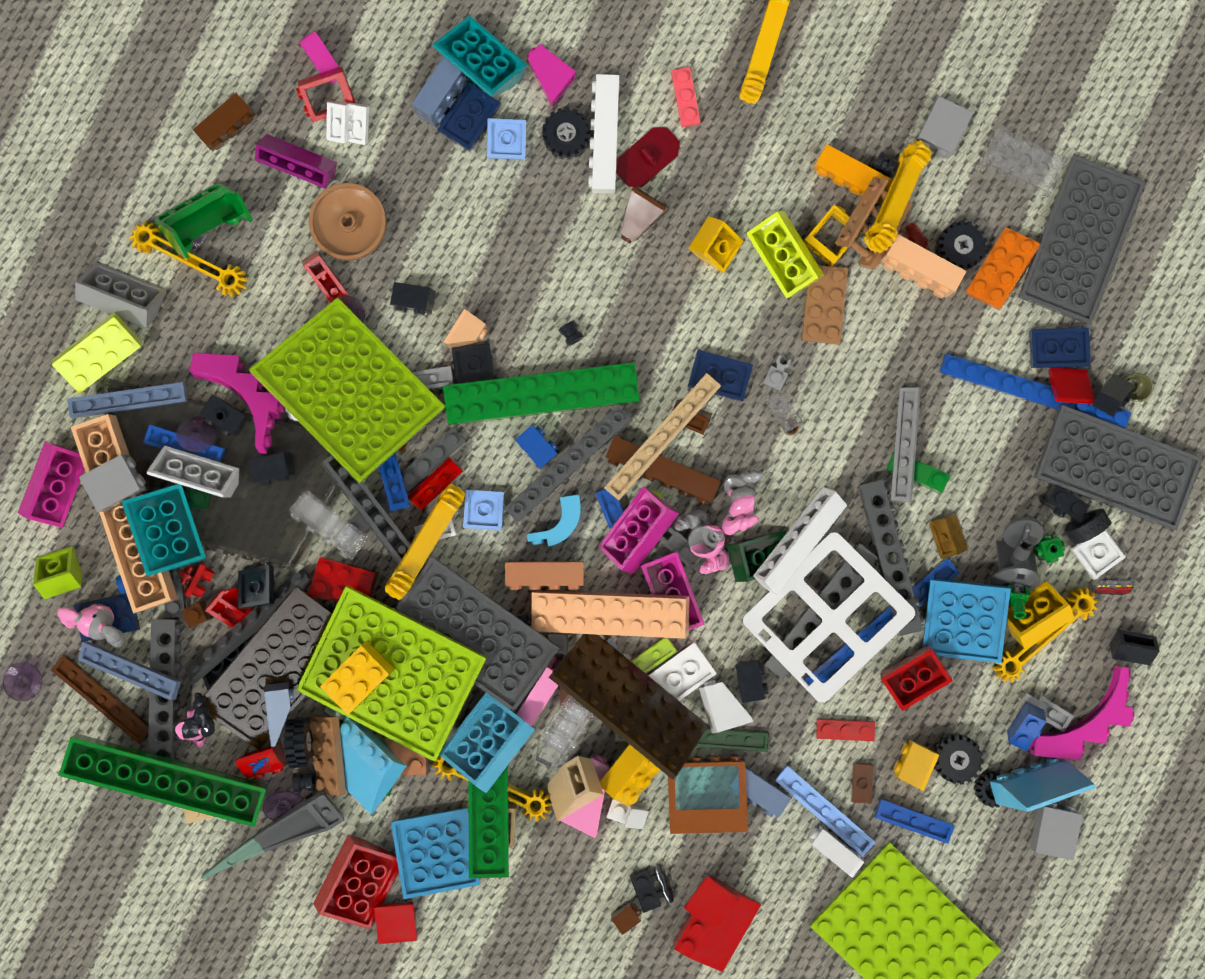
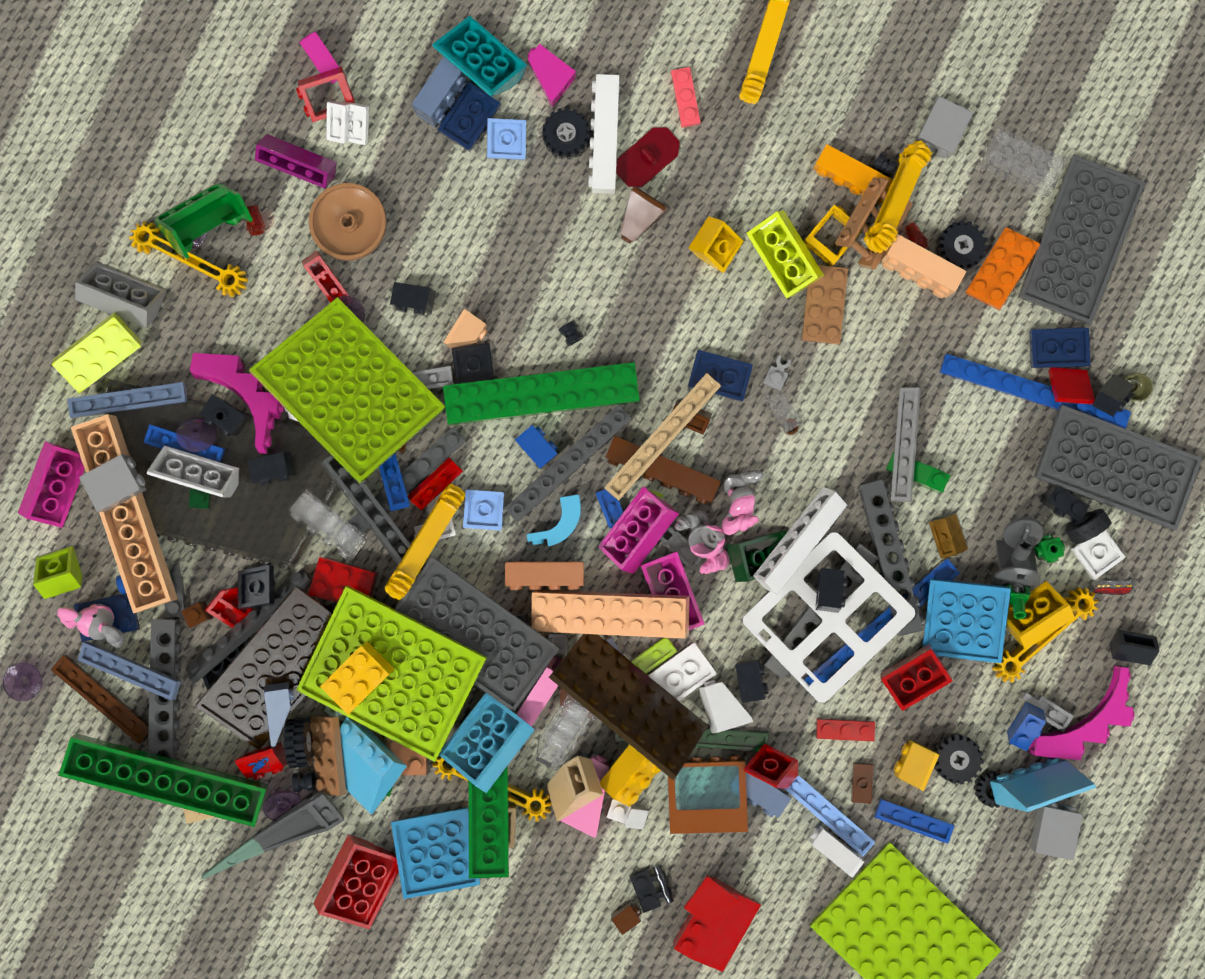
(163, 530): teal slope -> none
(198, 723): black hair -> none
(200, 572): red hips -> none
(224, 122): reddish brown brick -> none
(256, 226): none -> clear red cone
(395, 922): red tile -> none
(773, 767): none -> red slope
(830, 590): none -> black brick

